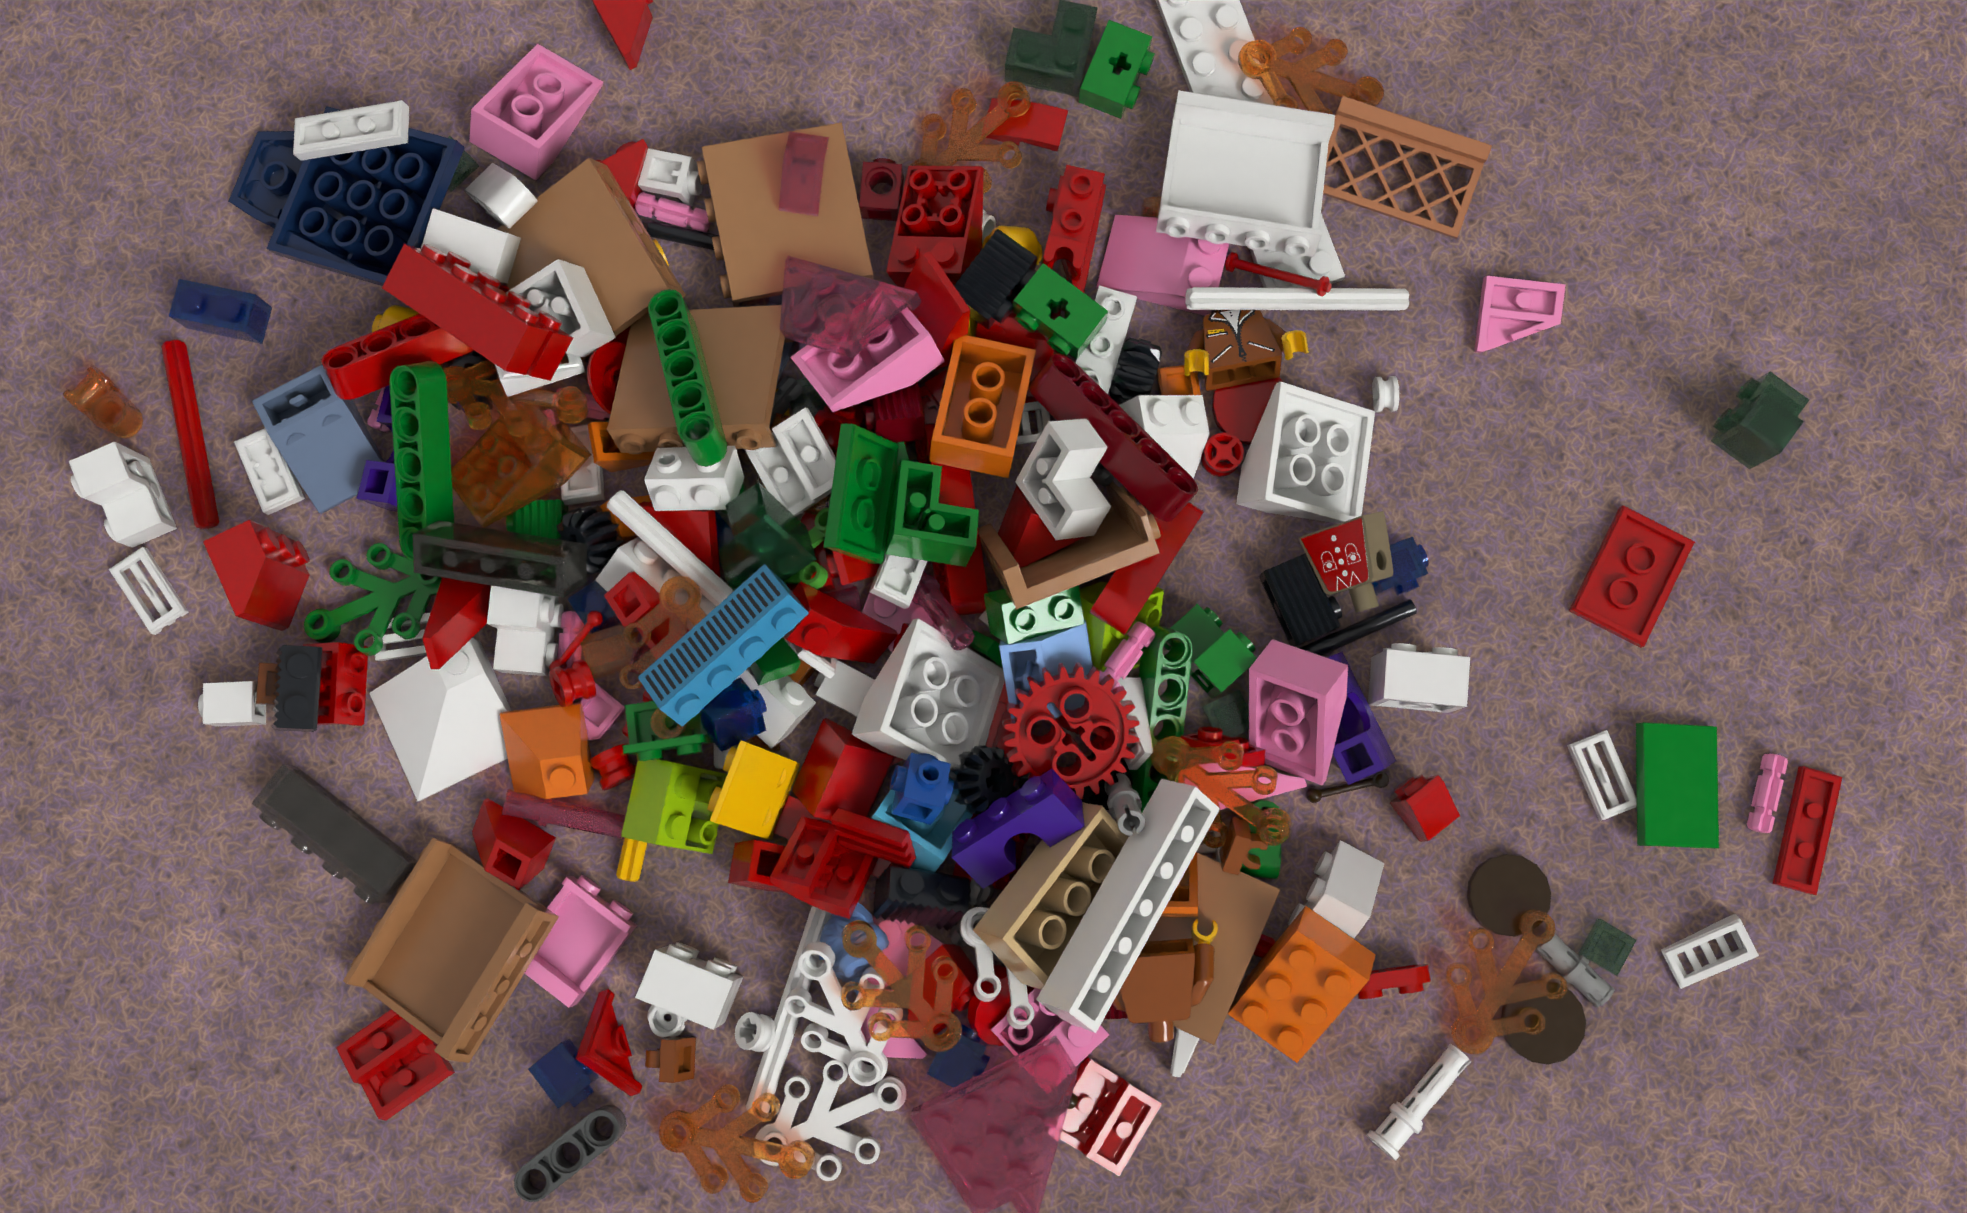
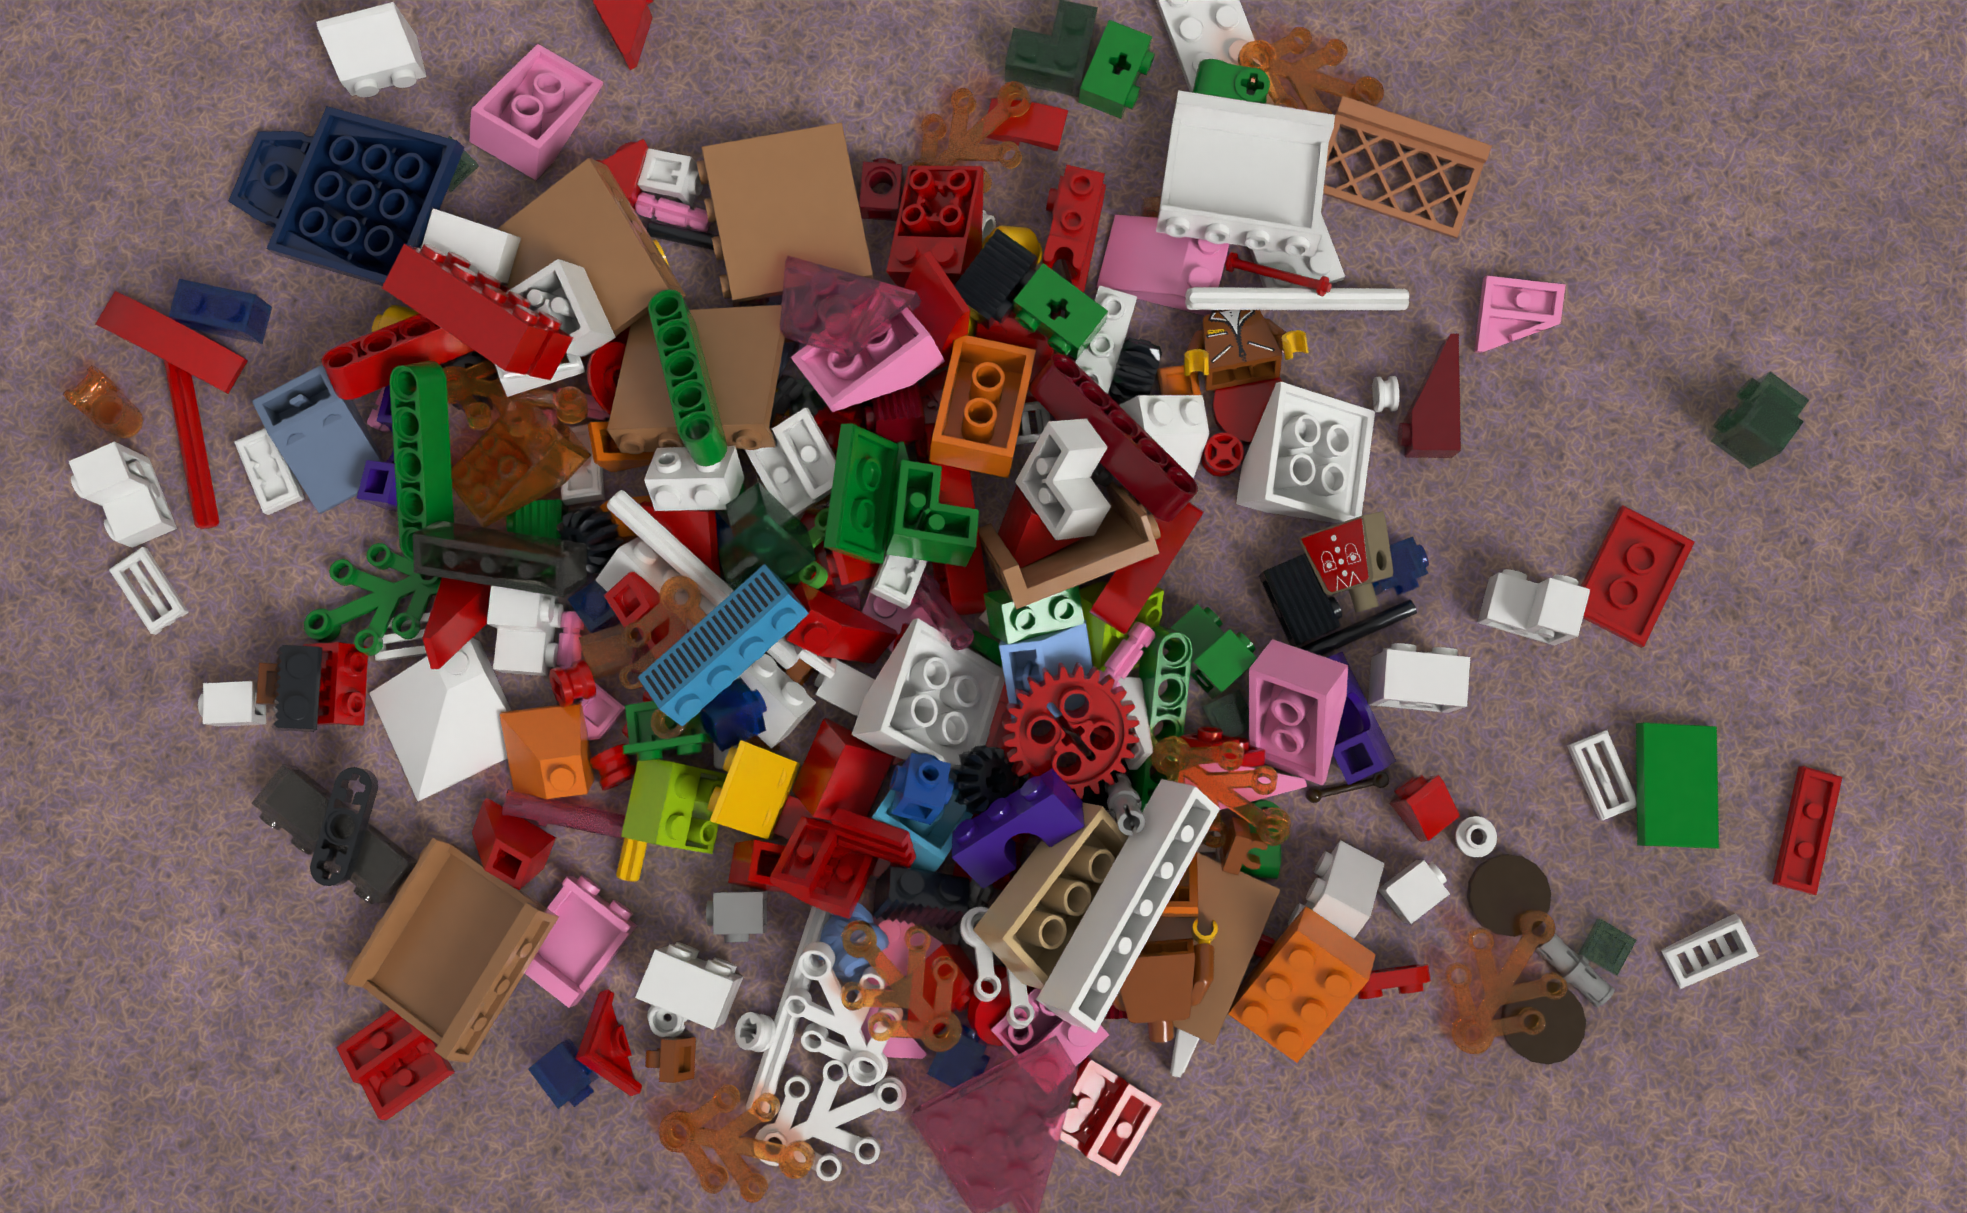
(171, 341): none -> red slope
(260, 572): red slope -> none
(348, 858): none -> black beam
(351, 130): white tile -> none
(372, 49): none -> white slope
(501, 195): white beam -> none
(556, 1166): dark grey beam -> none
(594, 619): red hinge -> none
(737, 914): none -> light grey brick
(775, 663): green slope -> none
(803, 173): clear pink slope -> none
(1231, 81): none -> green piece
(1407, 1115): white pin -> none
(1415, 890): none -> white brick
(1433, 419): none -> dark red slope
(1464, 841): none -> white plate
(1538, 611): none -> white brick
(1767, 793): bright pink axle -> none

